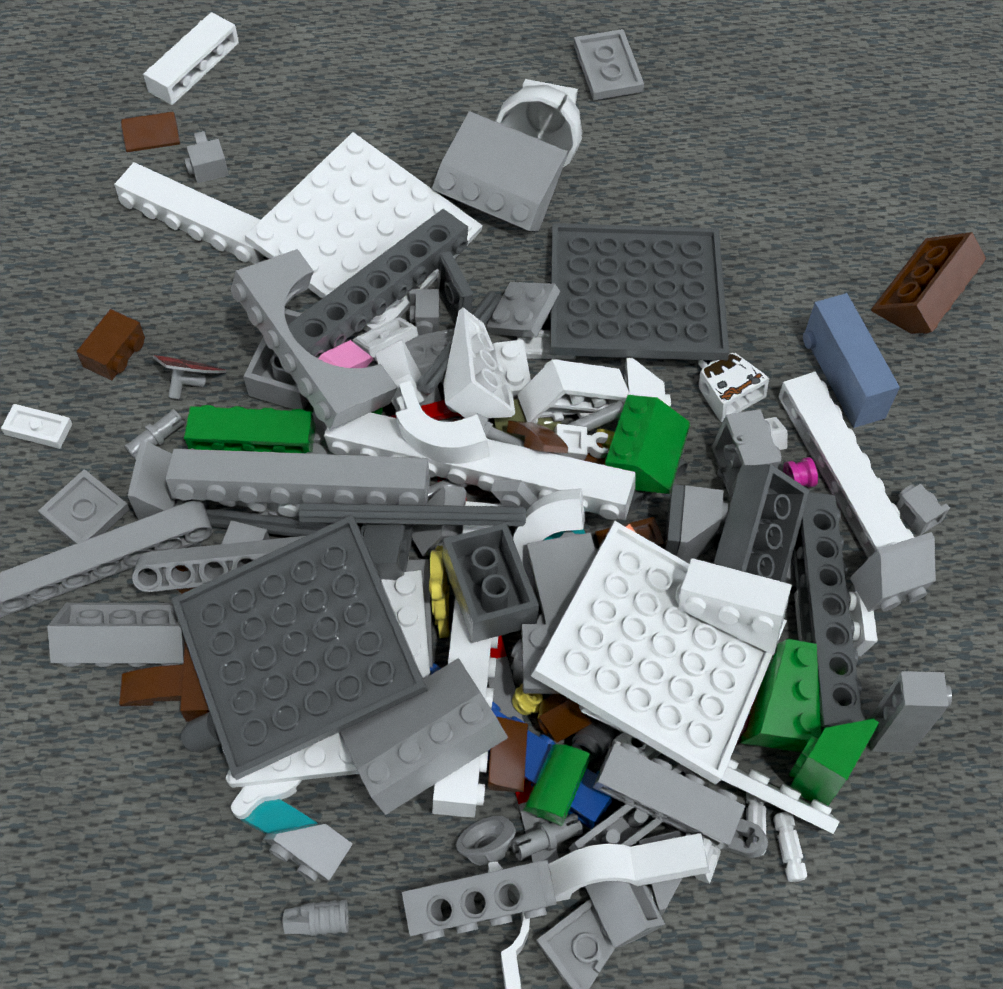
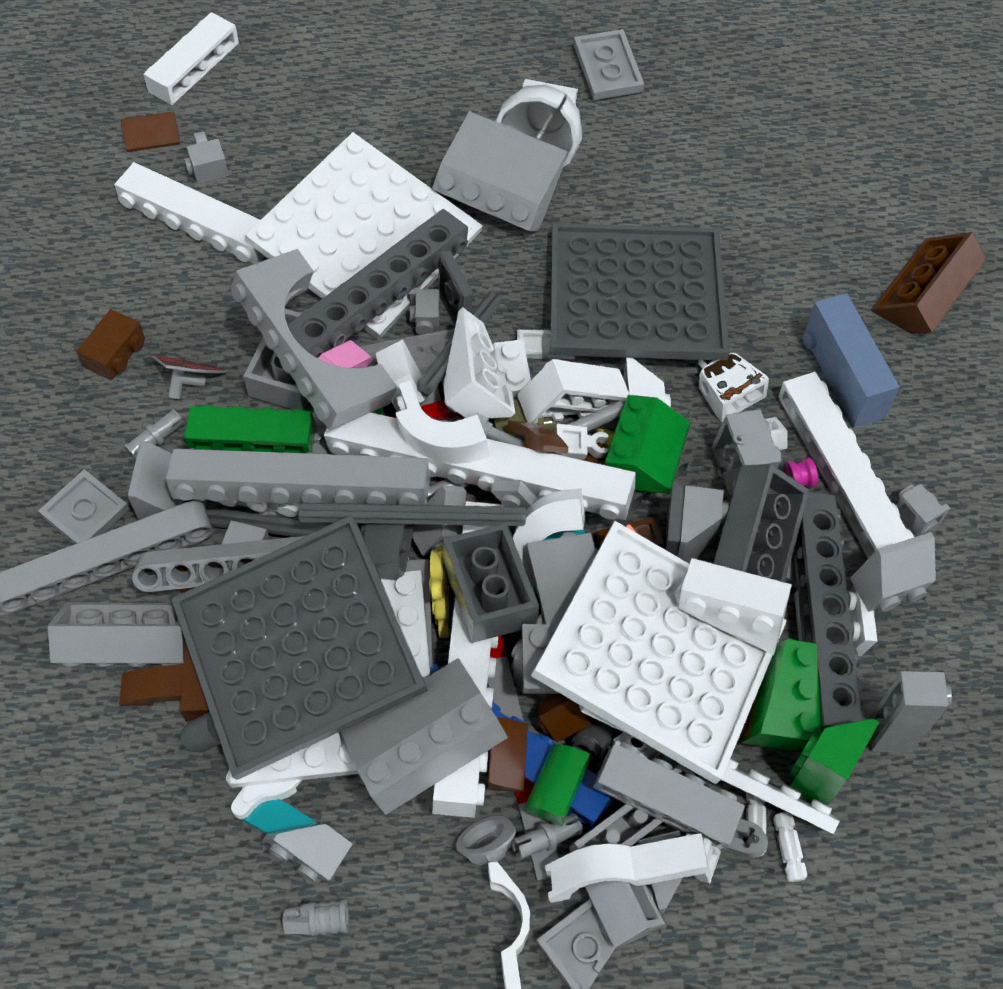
(36, 426): white plate -> none
(386, 335): white tile -> none
(424, 903): light grey brick -> none
(523, 309): light grey plate -> none
(525, 702): light yellow plate -> none

